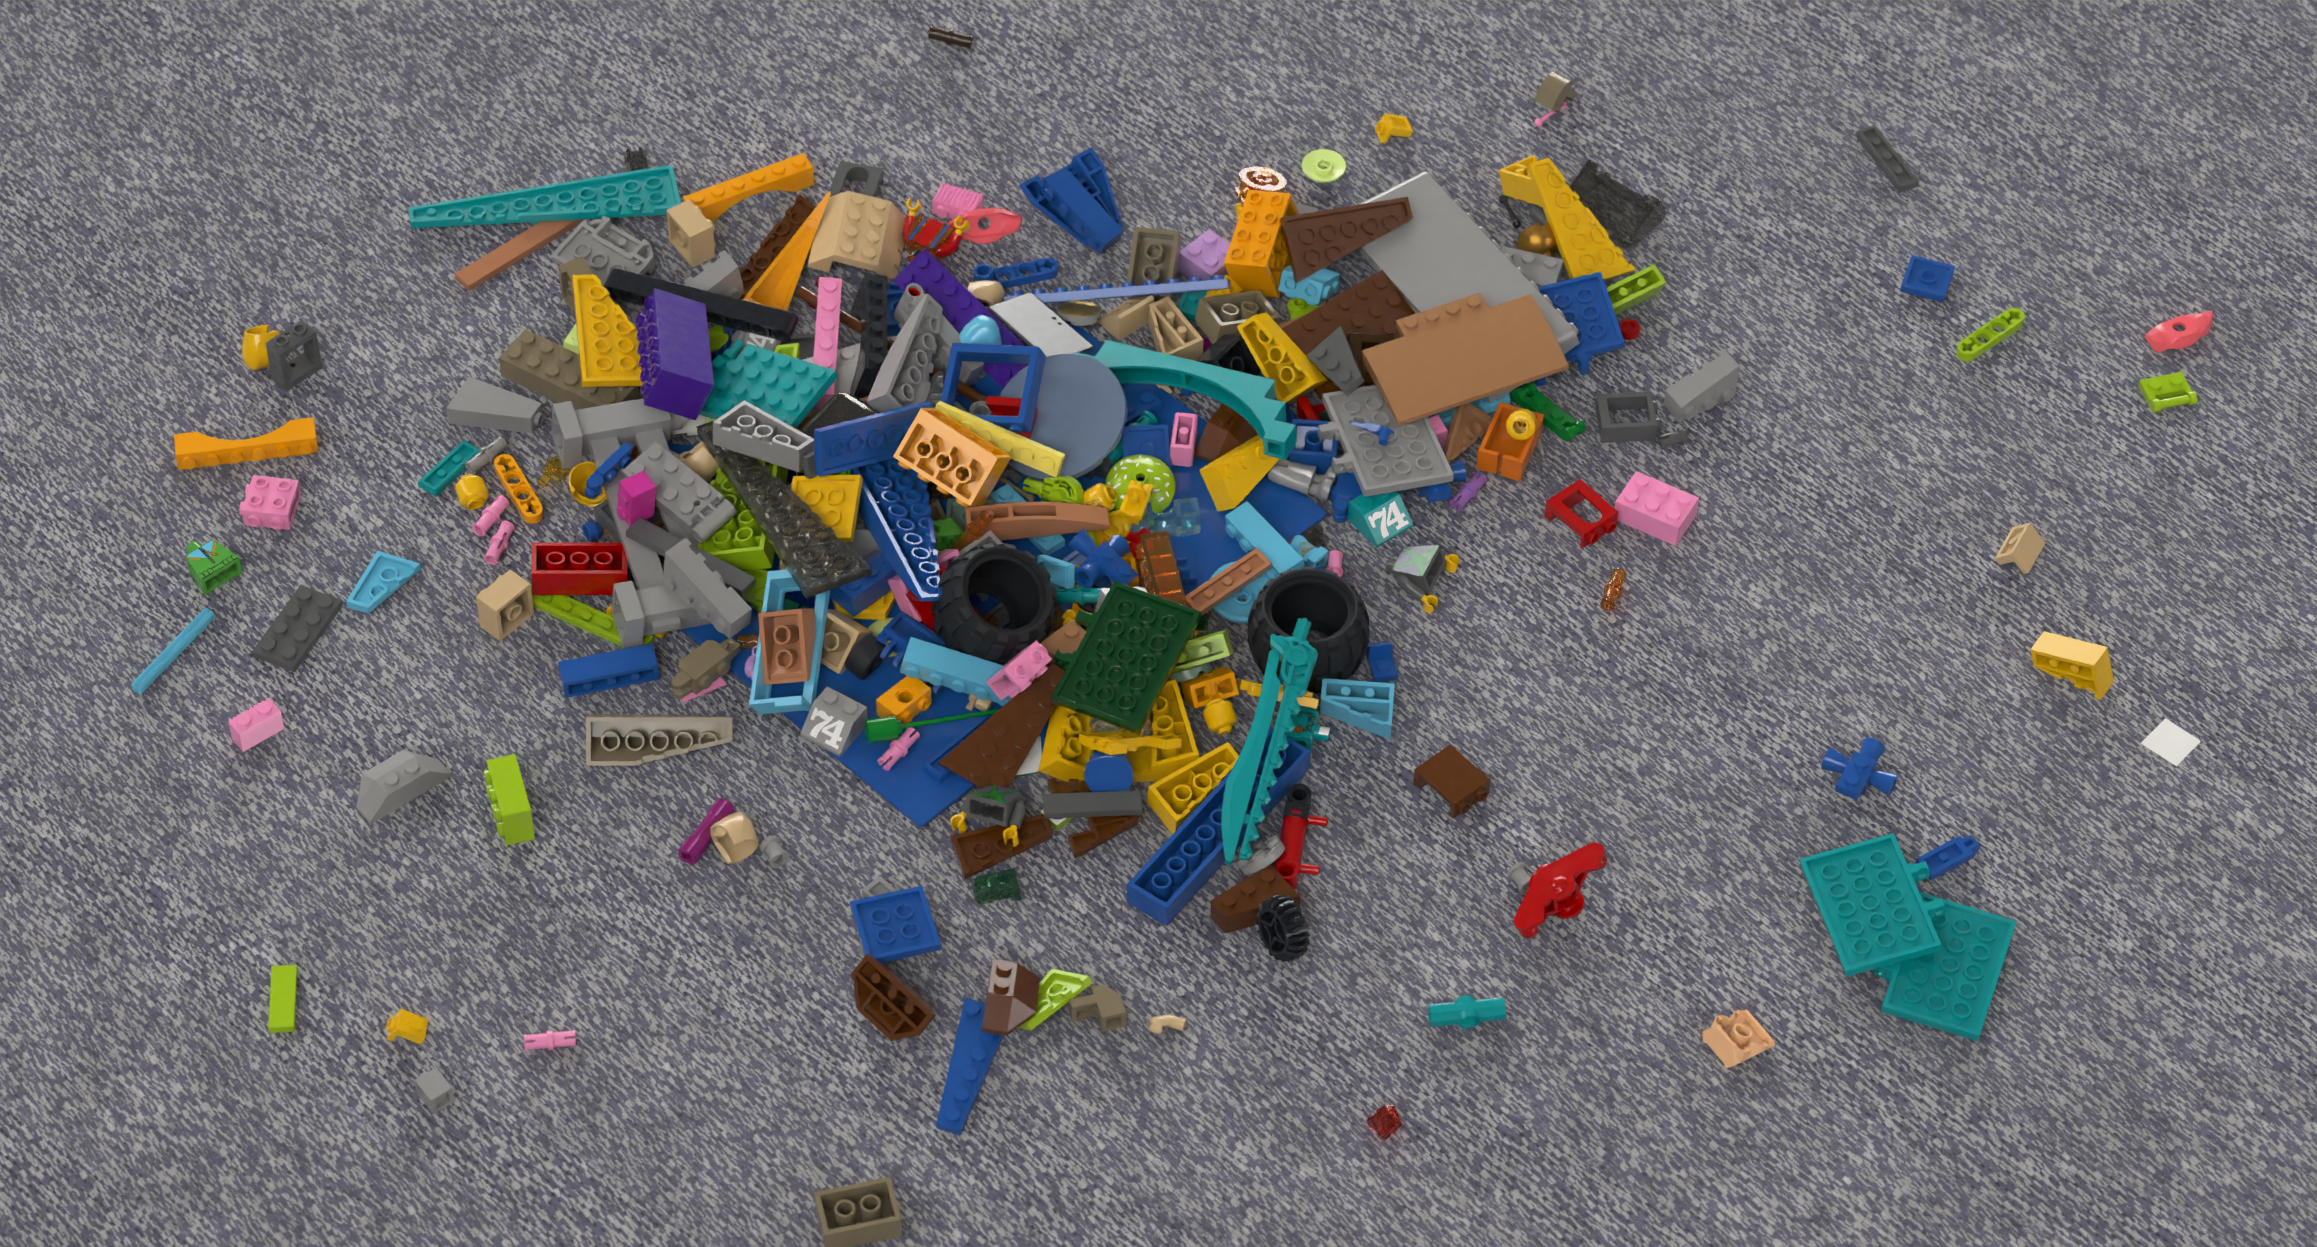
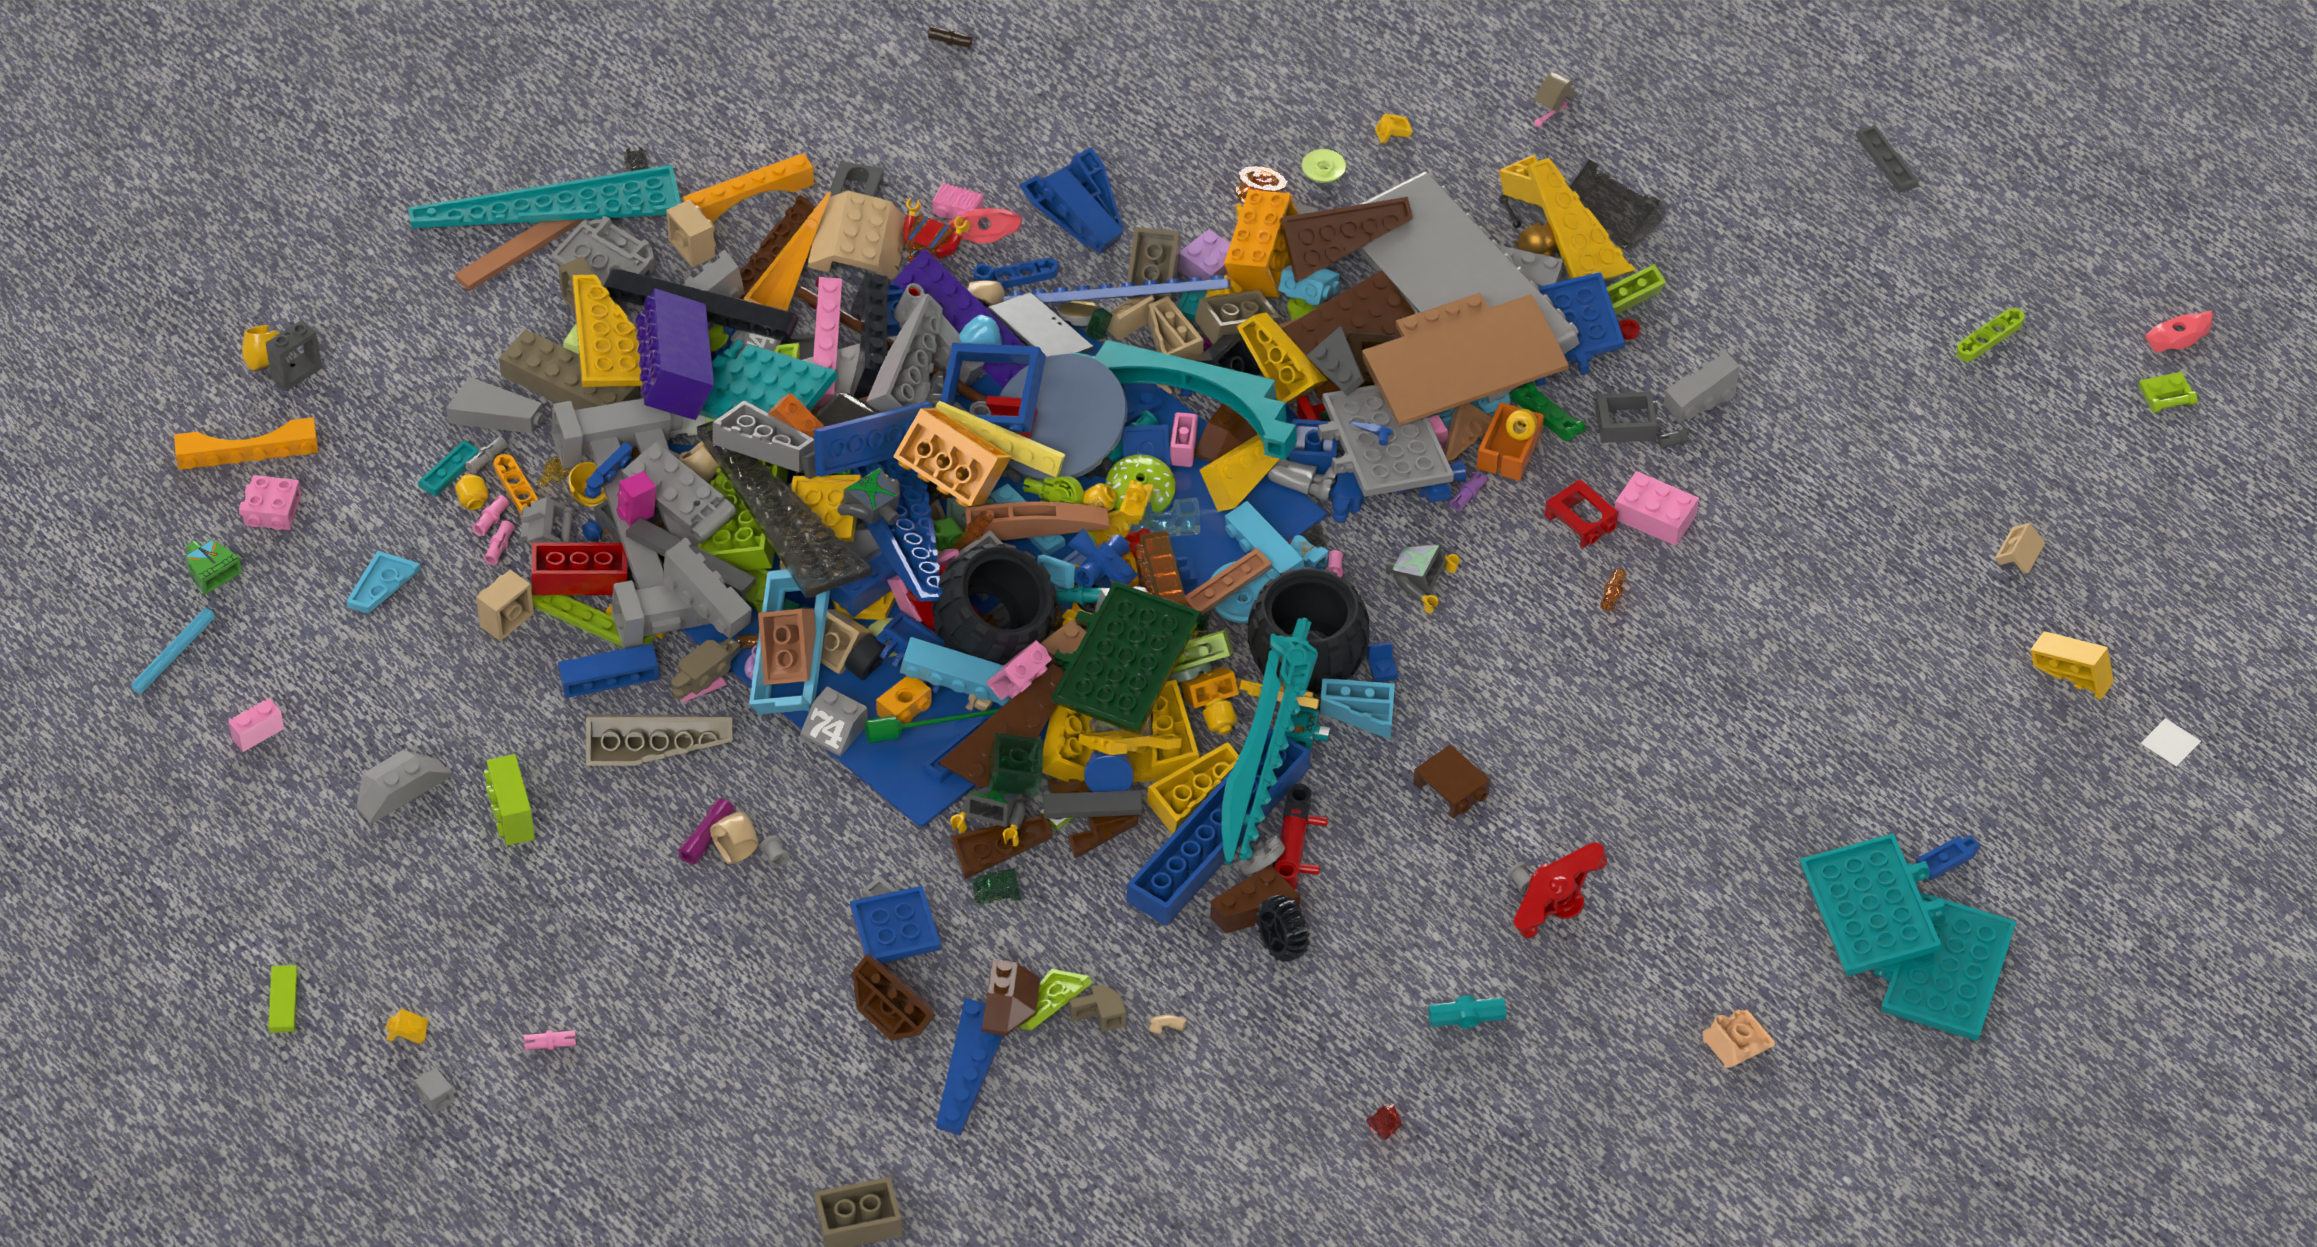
(297, 628): dark grey plate -> none
(539, 519): none -> light grey piece
(795, 414): none -> orange brick
(870, 499): none -> dark grey torso
(898, 748): bright pink pin -> none
(1015, 764): none -> clear green brick
(1029, 497): dark tan hinge -> none
(1098, 324): none -> clear green piece
(1379, 516): teal slope -> none
(1860, 770): blue brick -> none
(1927, 278): blue plate -> none

